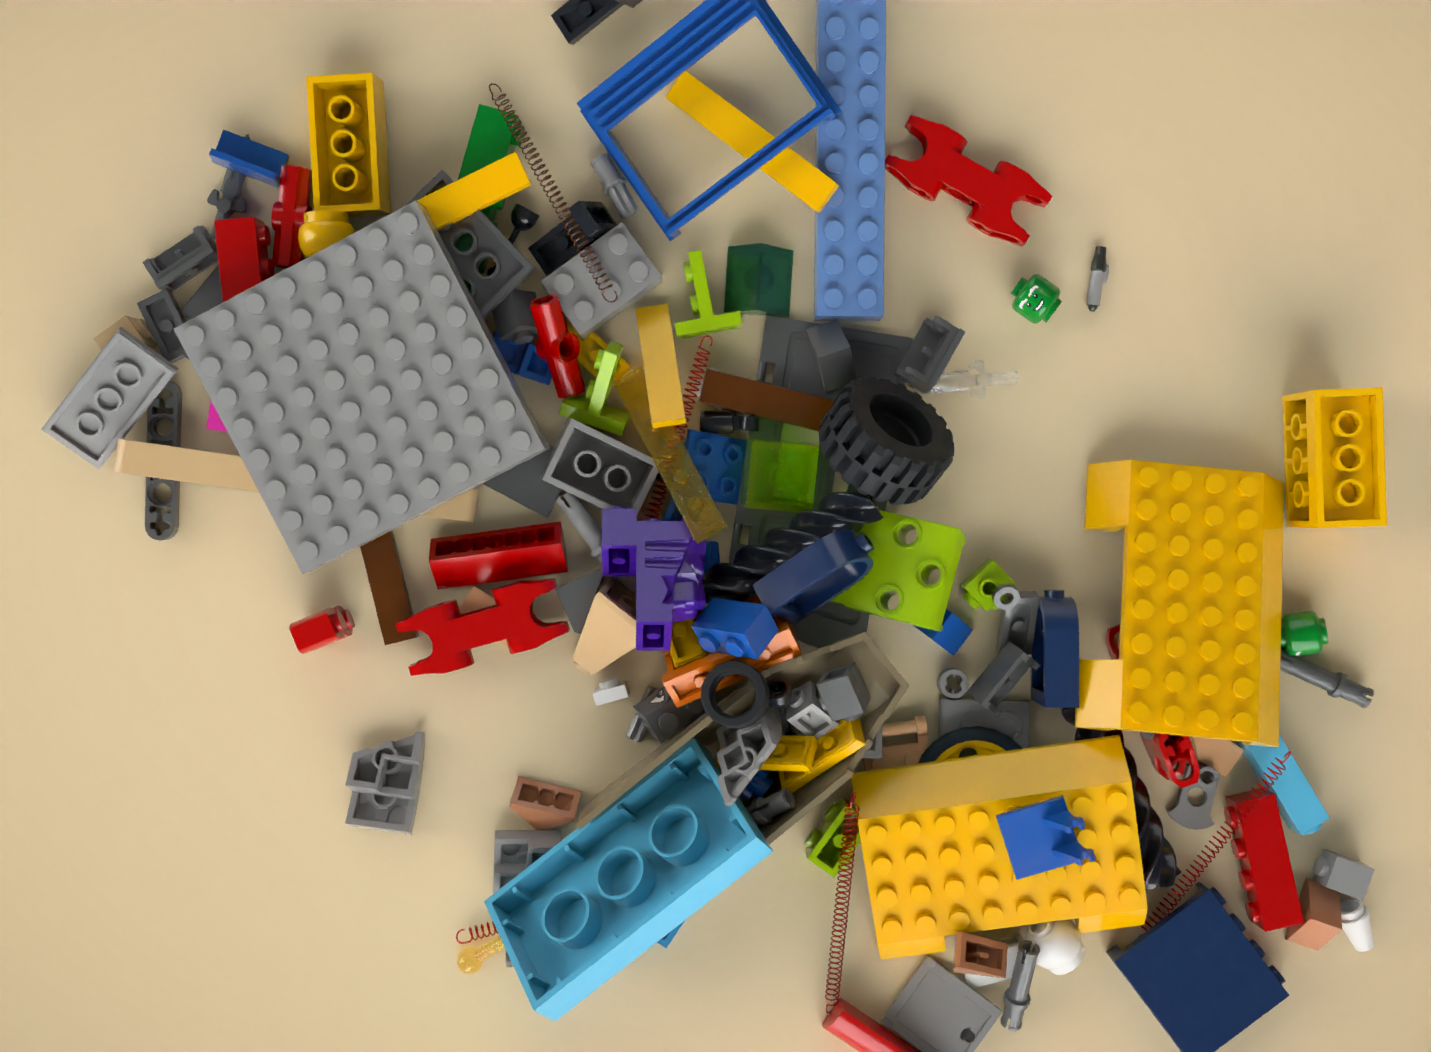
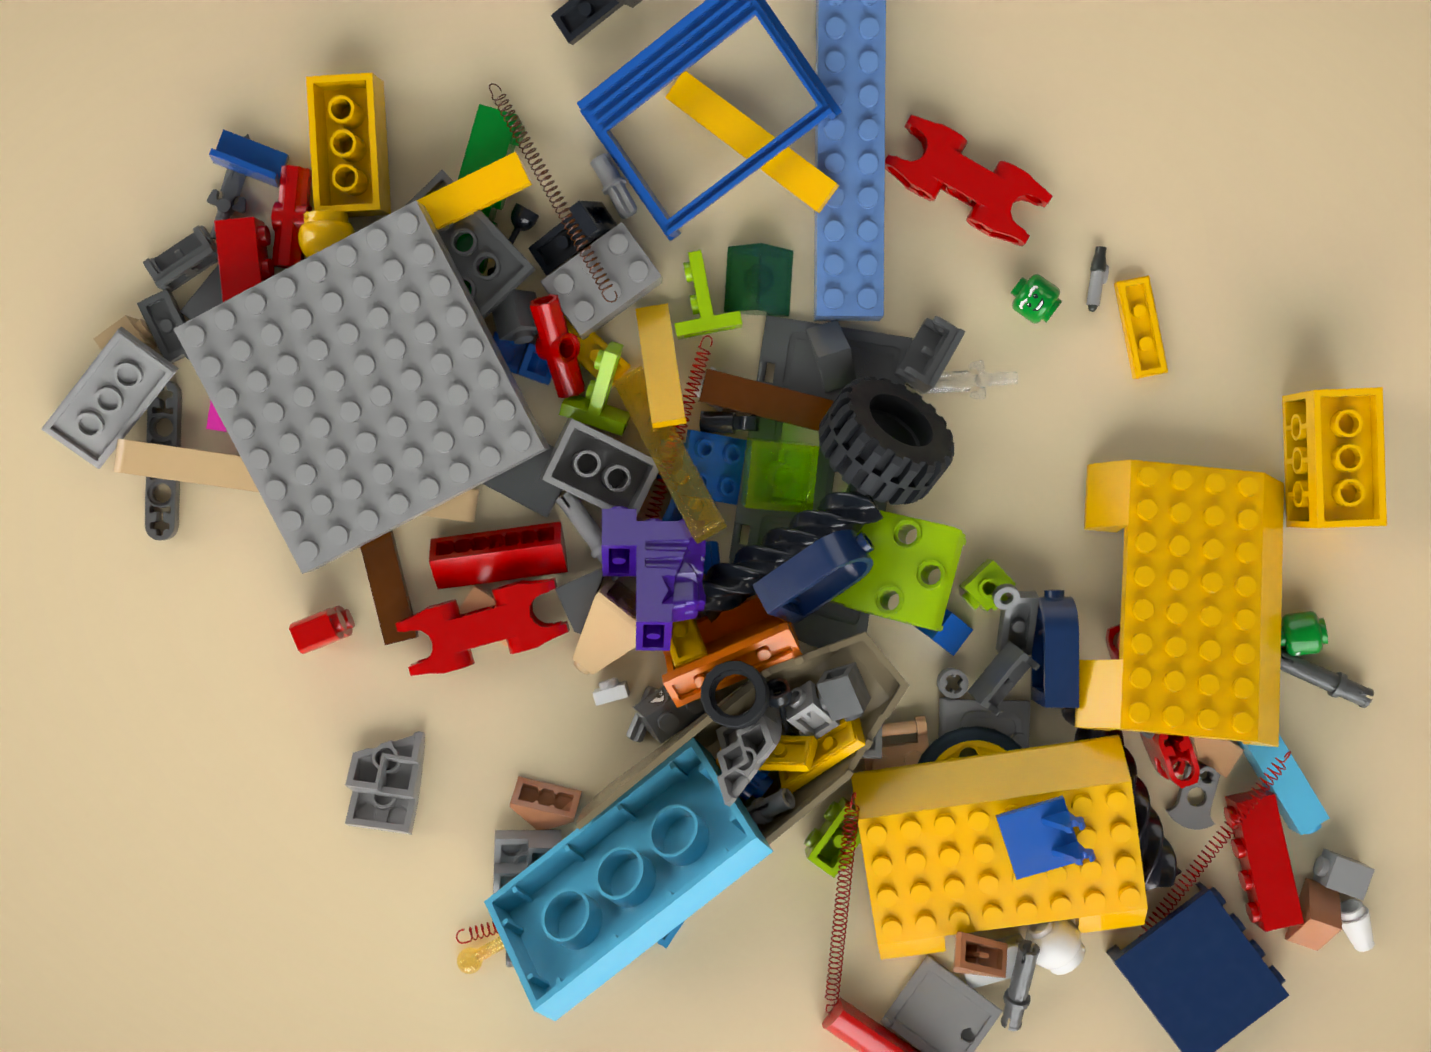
(735, 628): blue brick -> none
(1140, 327): none -> yellow tile

